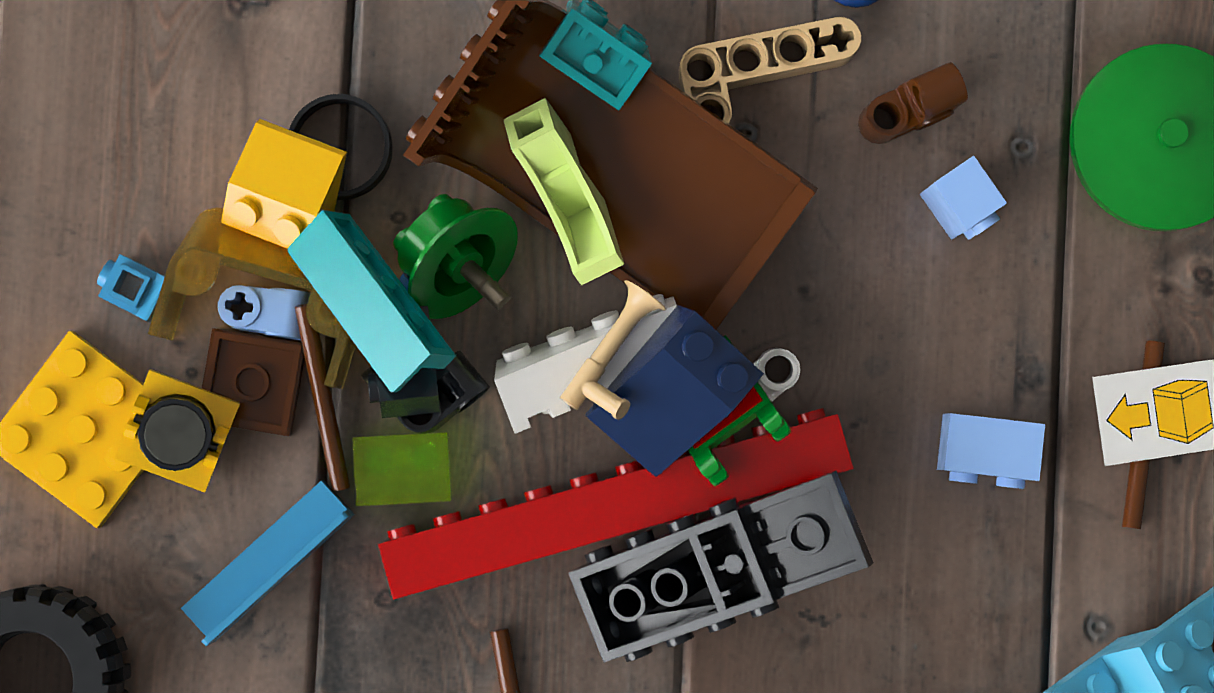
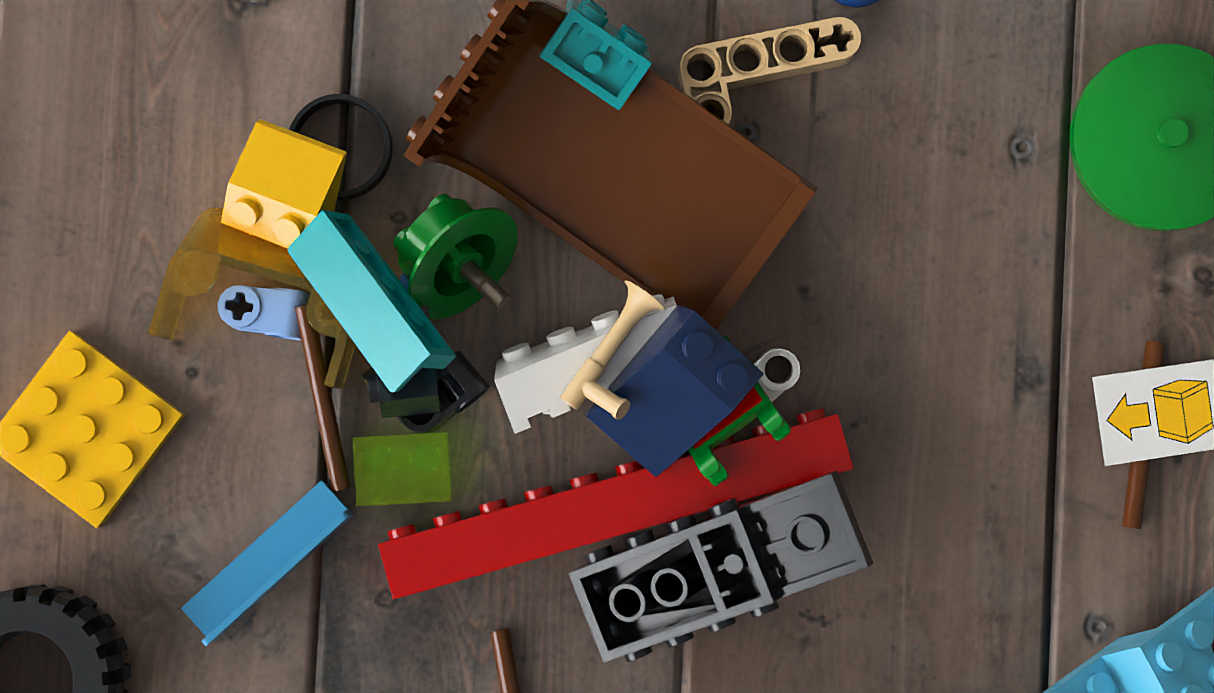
(130, 286): dark azure window -> none
(176, 430): piece -> none
(259, 375): reddish brown tile -> none
(567, 192): yellowish green arch -> none
(916, 104): reddish brown piece -> none
(964, 200): light blue brick -> none
(990, 448): light blue brick -> none

